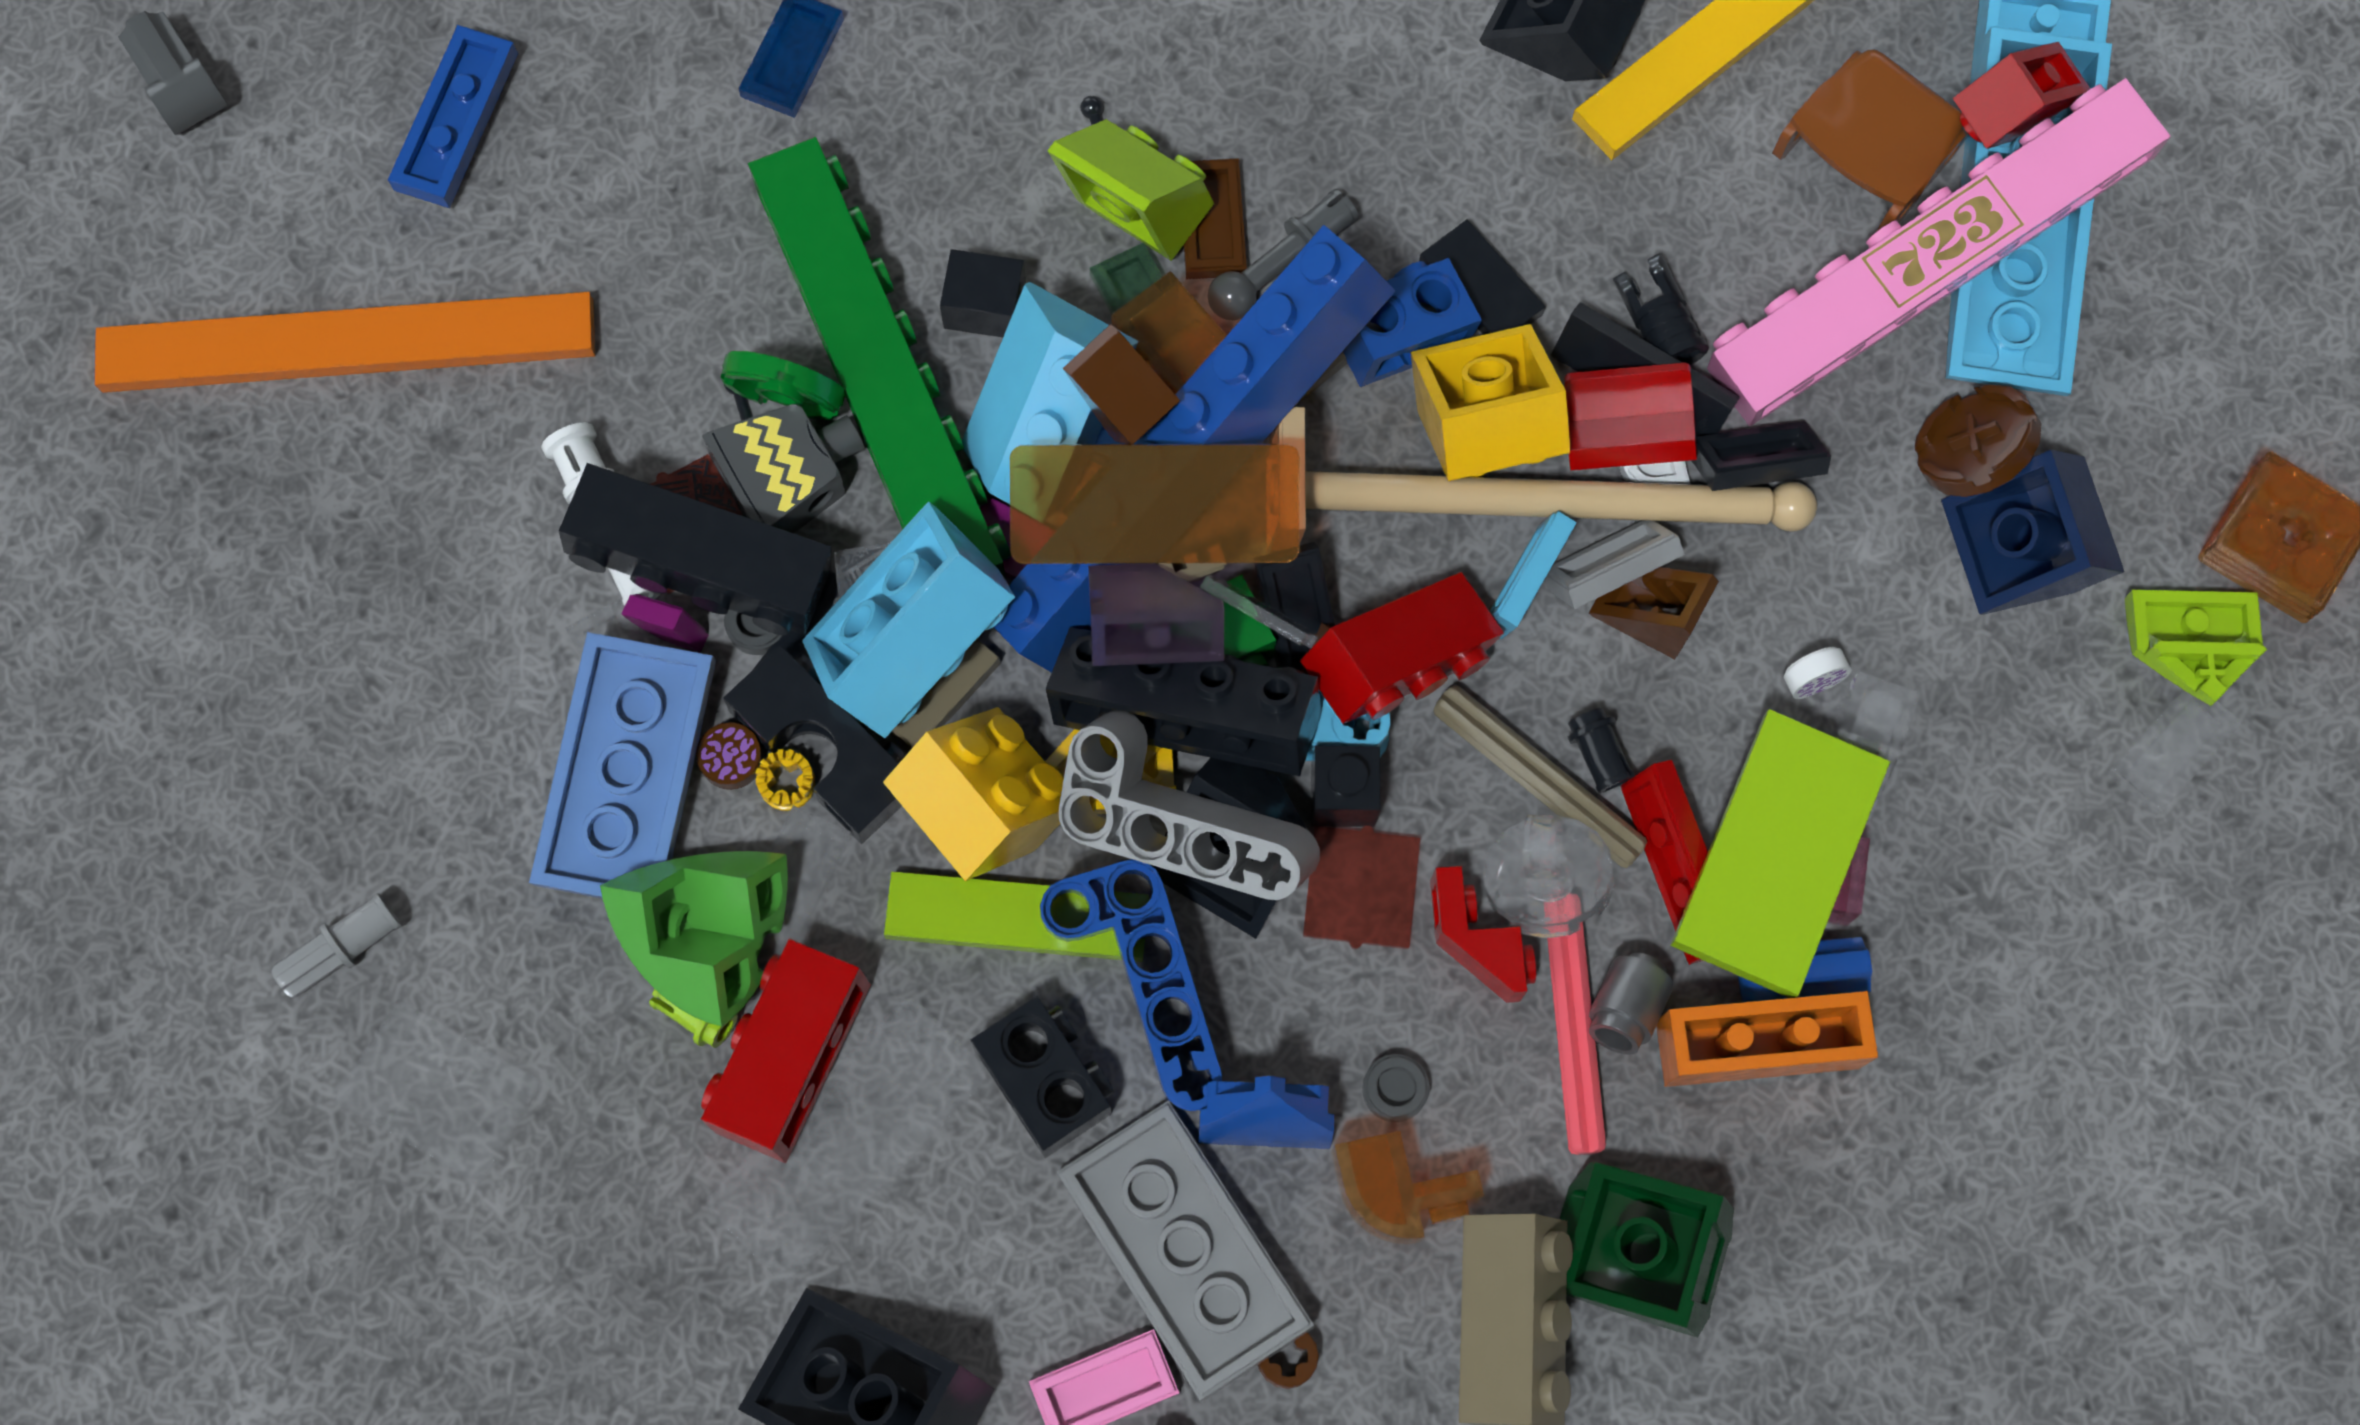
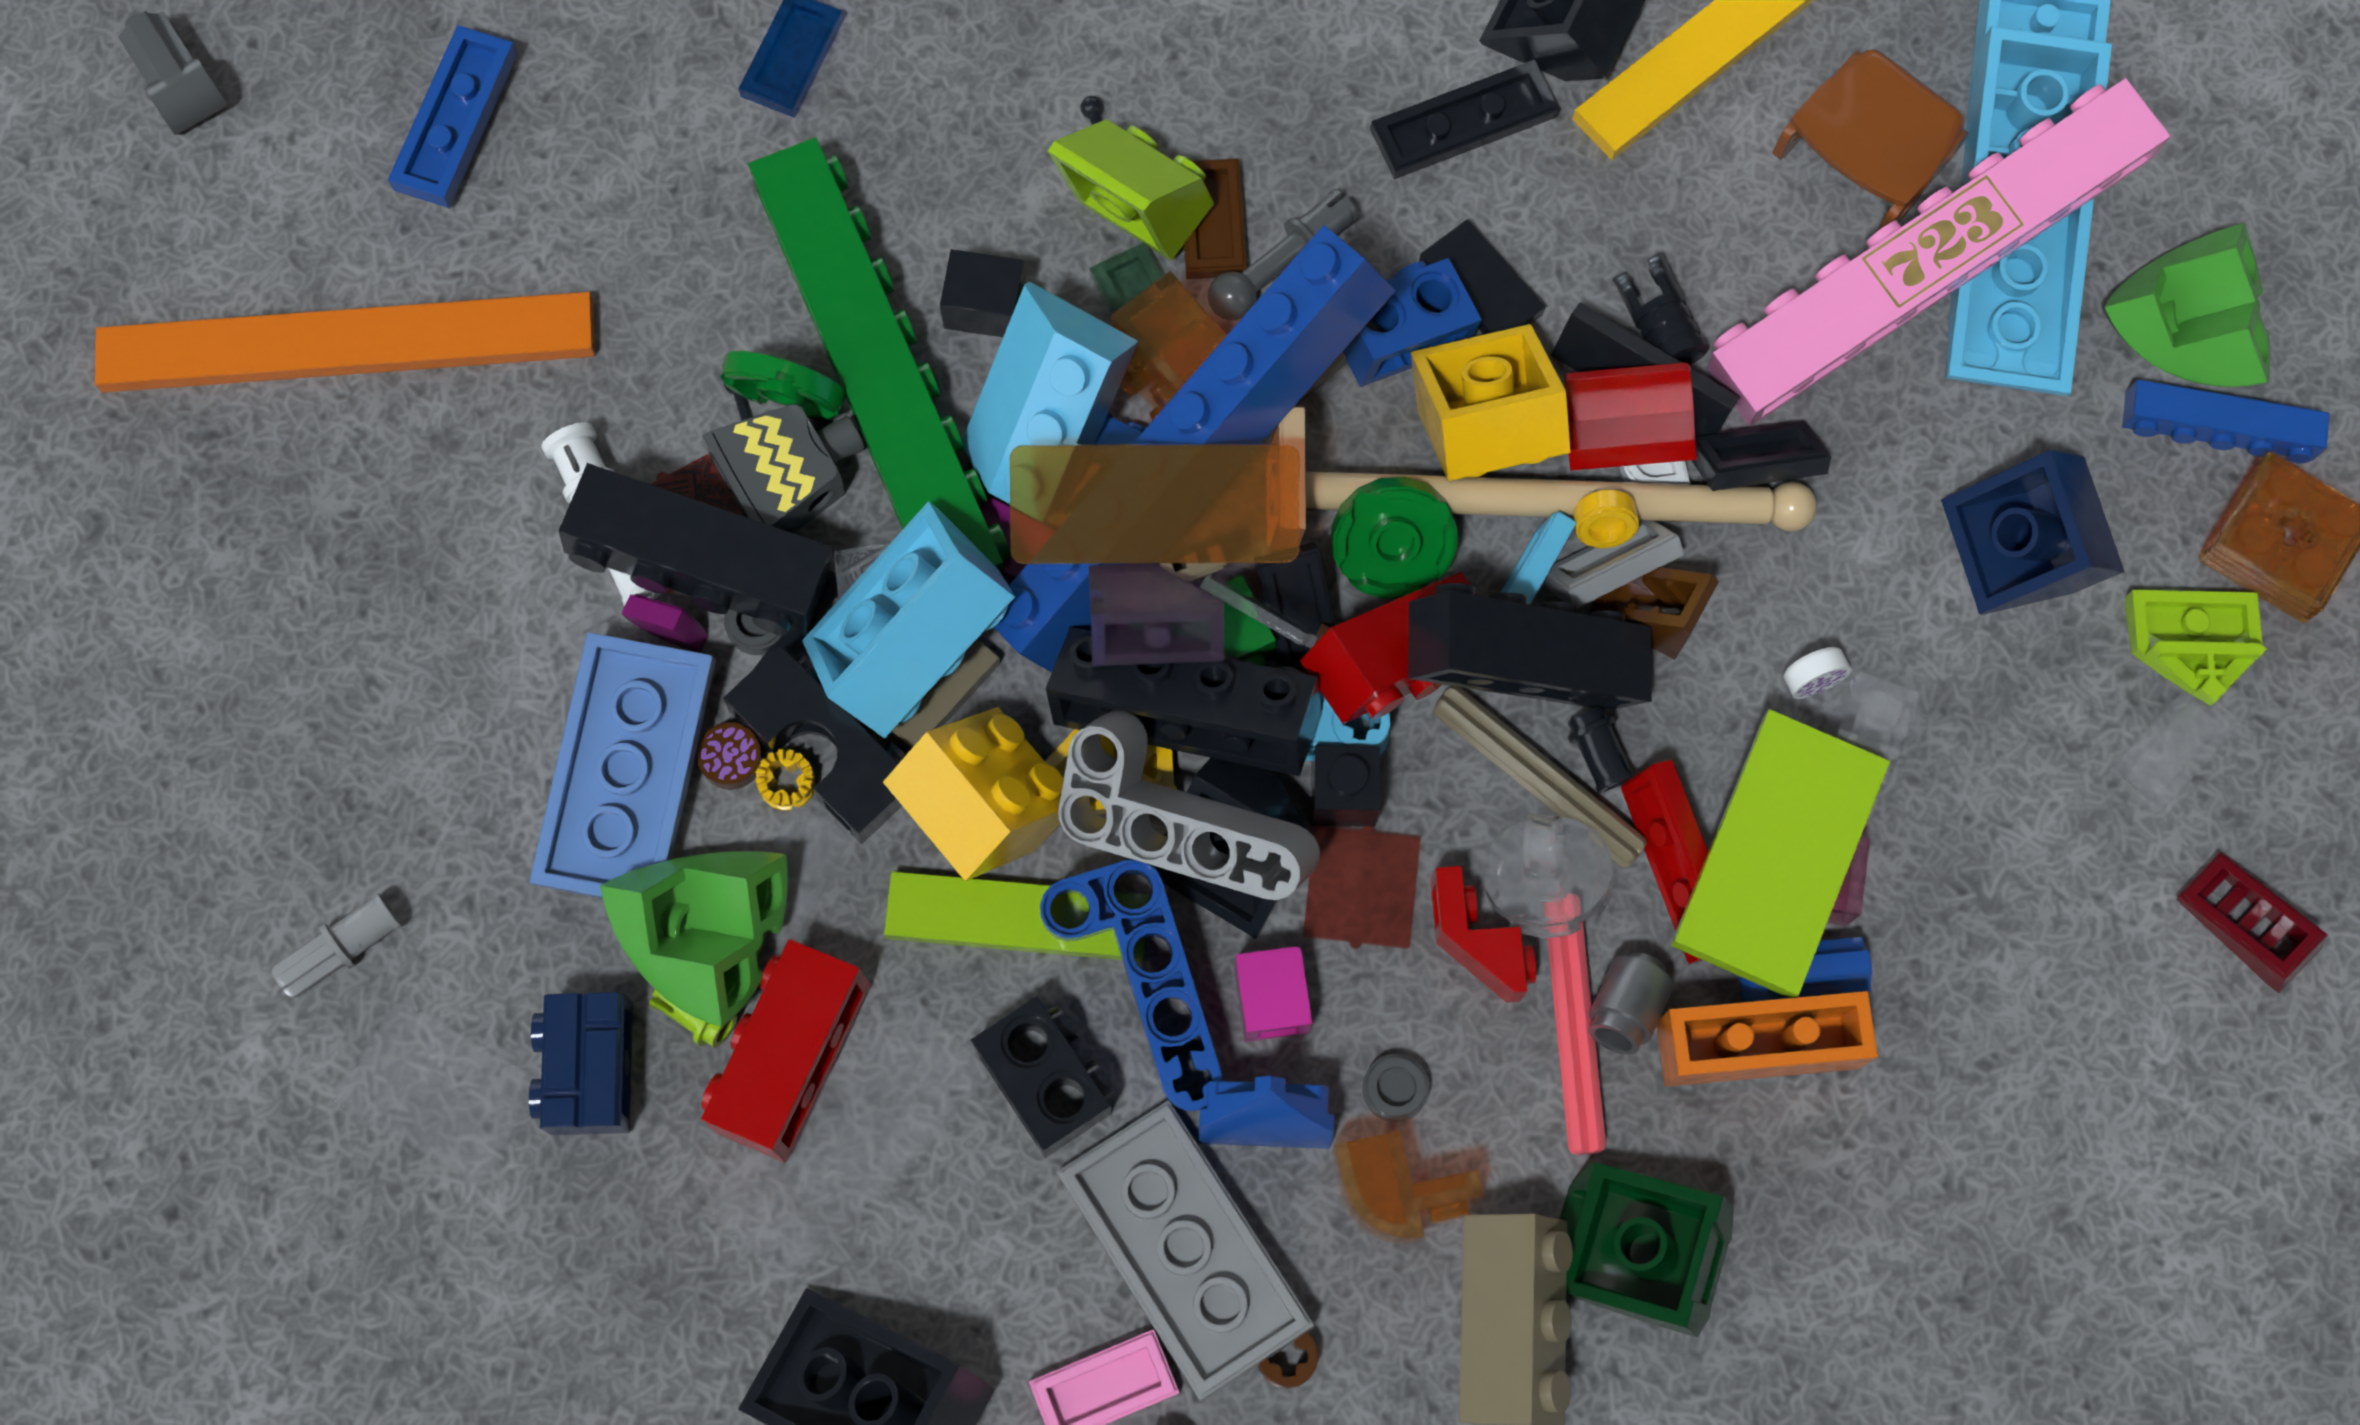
(583, 1064): none -> dark blue brick
(1120, 386): reddish brown slope -> none
(1272, 994): none -> dark pink panel
(1393, 537): none -> green tile
(1464, 119): none -> black tile
(1529, 649): none -> black brick
(1606, 518): none -> yellow tile
(1978, 441): reddish brown tile -> none
(2019, 94): red slope -> none
(2198, 312): none -> bright green brick
(2225, 421): none -> blue piece
(2255, 954): none -> dark red slope

